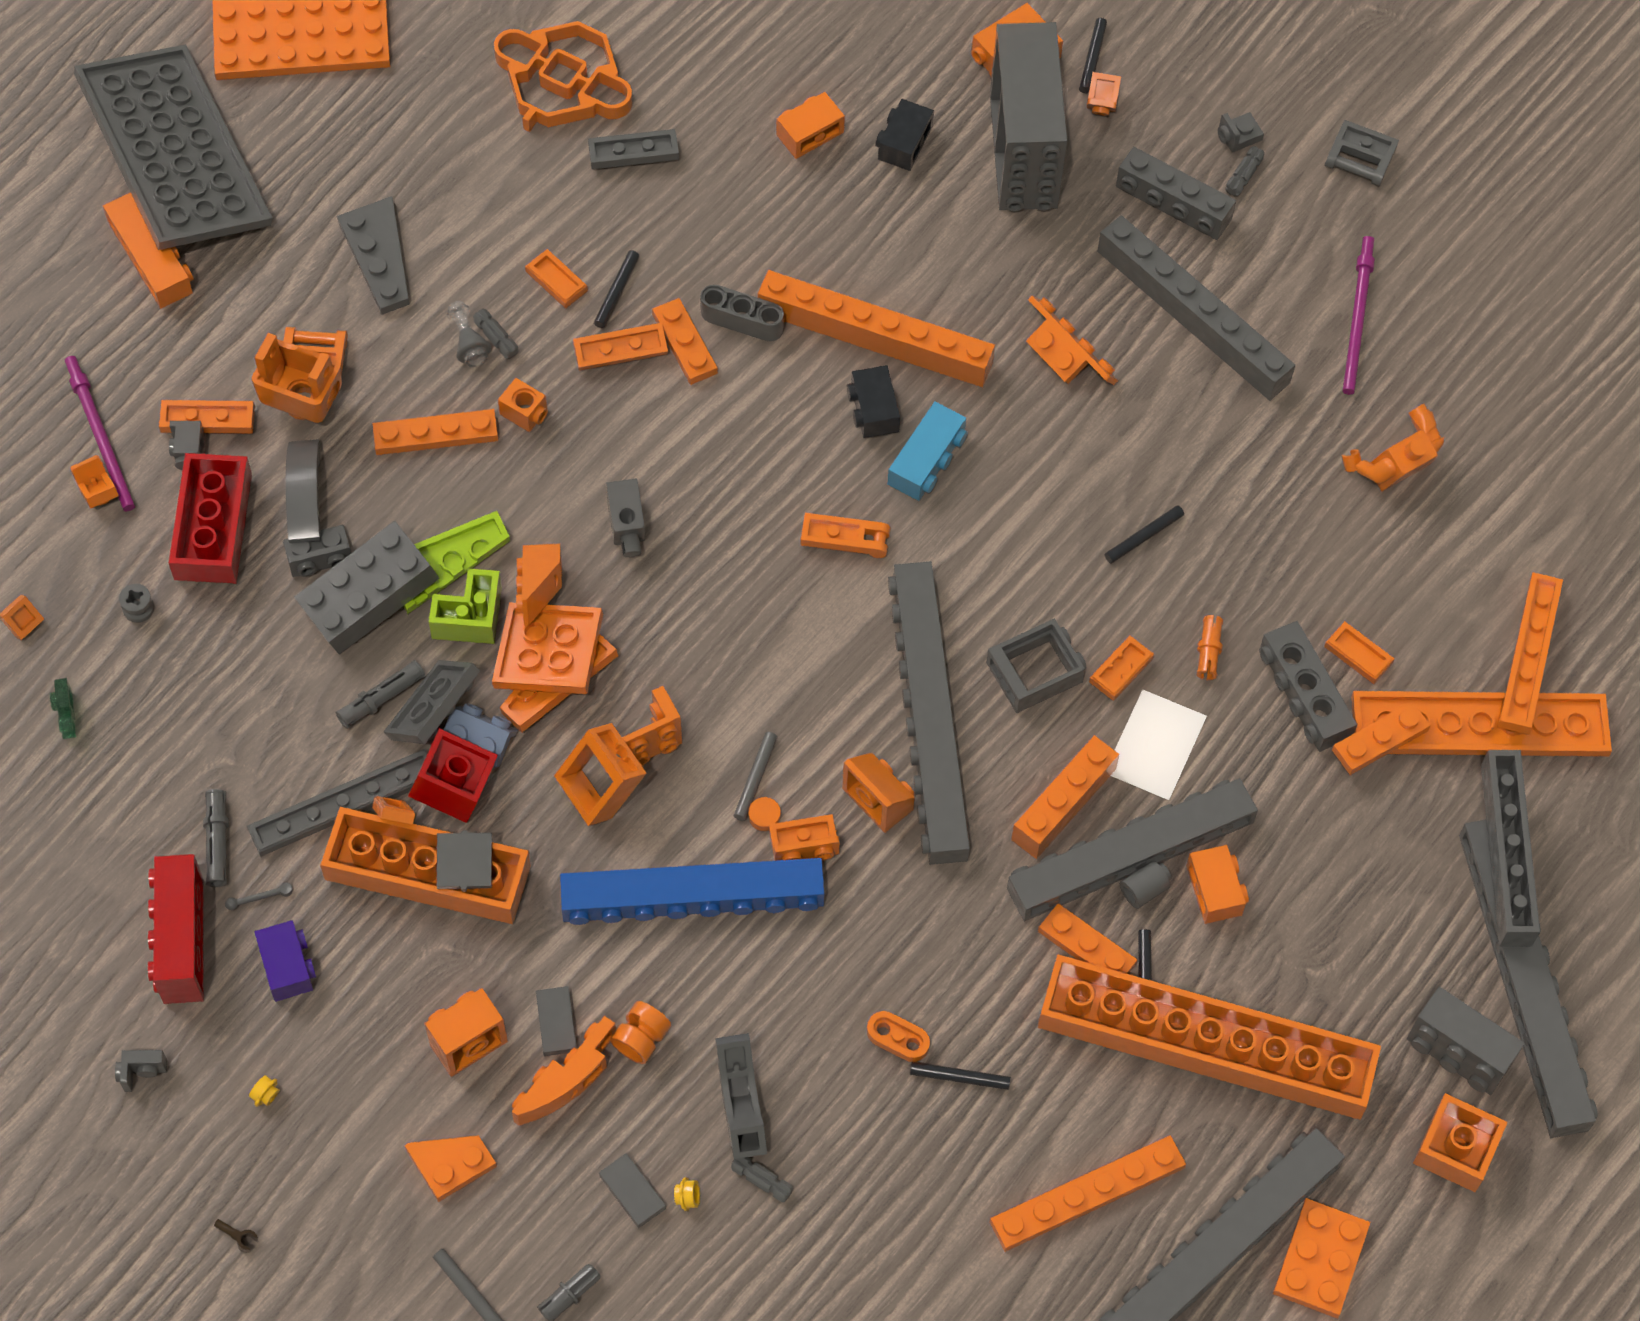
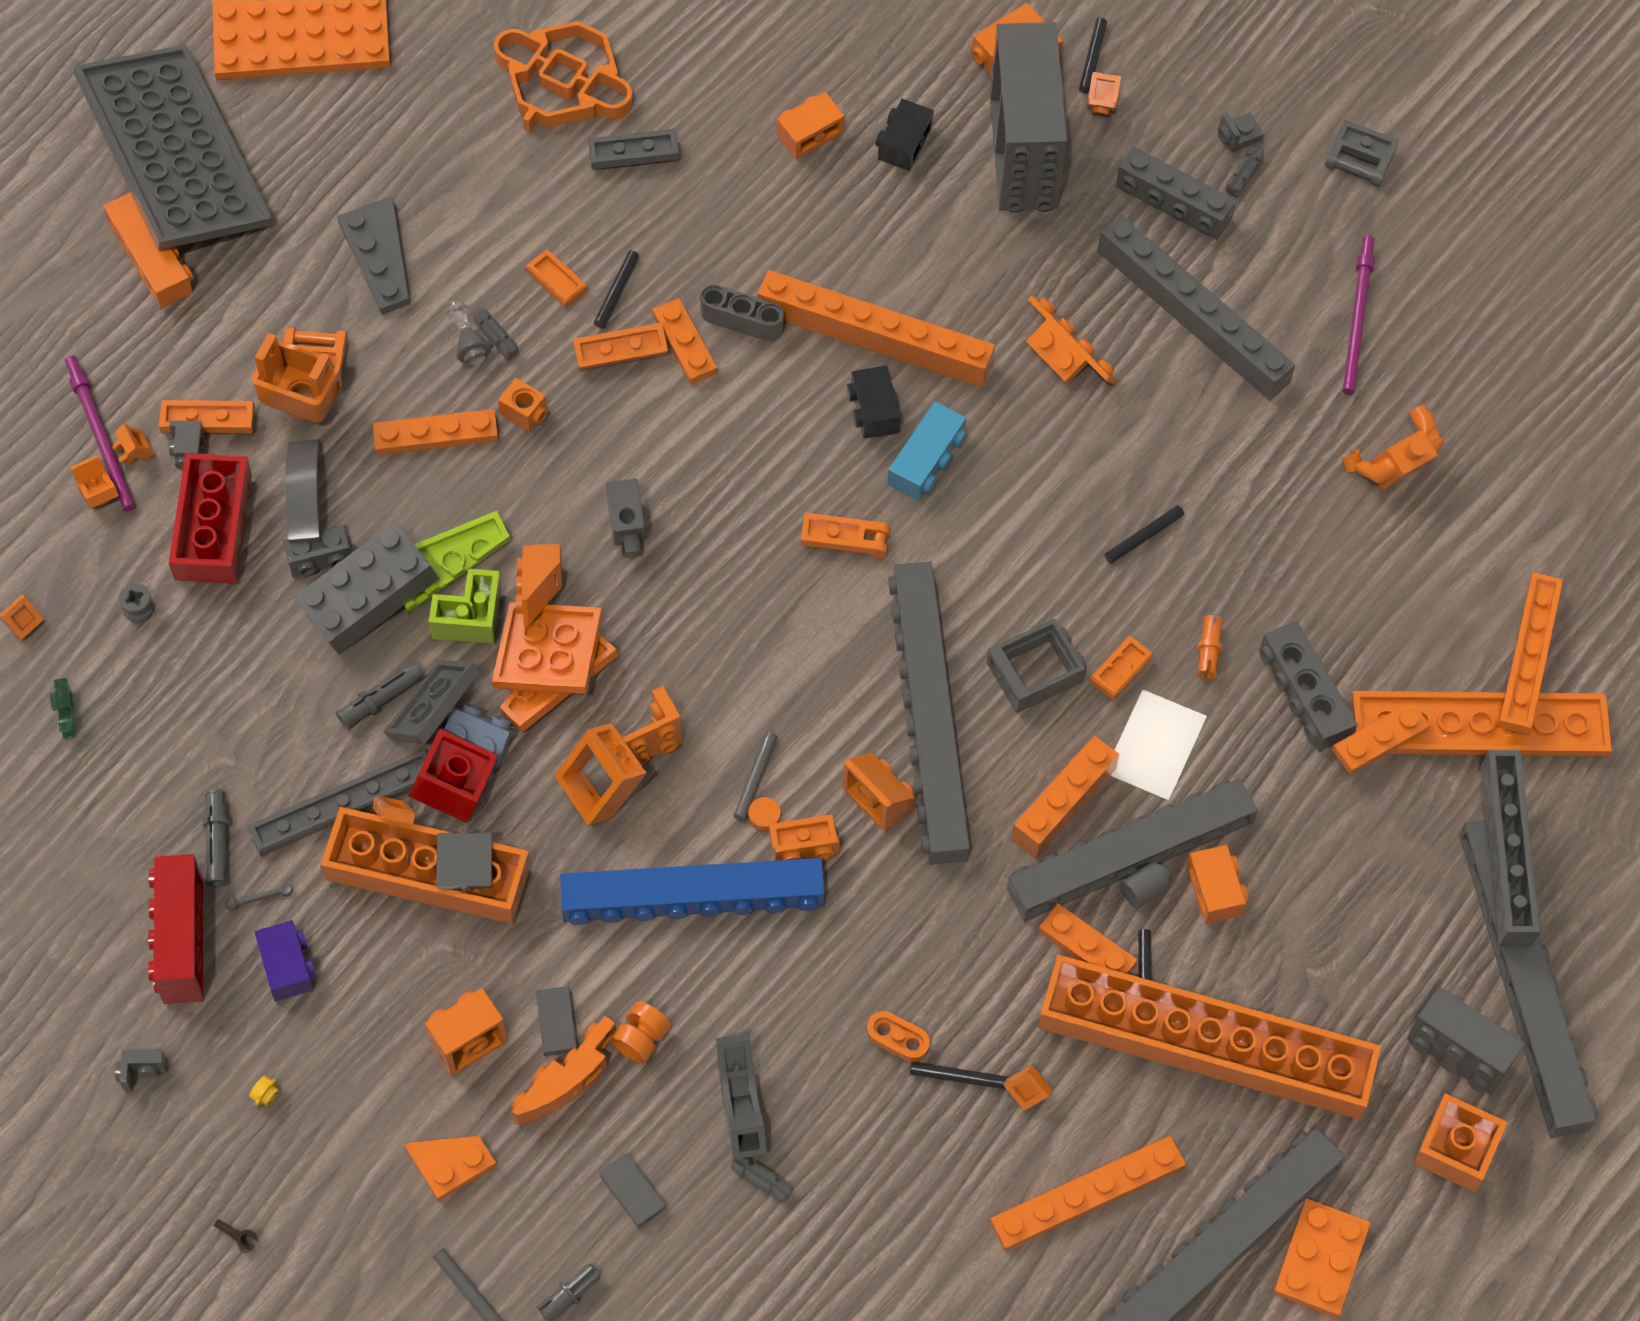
(134, 444): none -> orange tile
(687, 1194): yellow plate -> none
(1028, 1087): none -> orange tile
(1359, 652): orange tile -> none

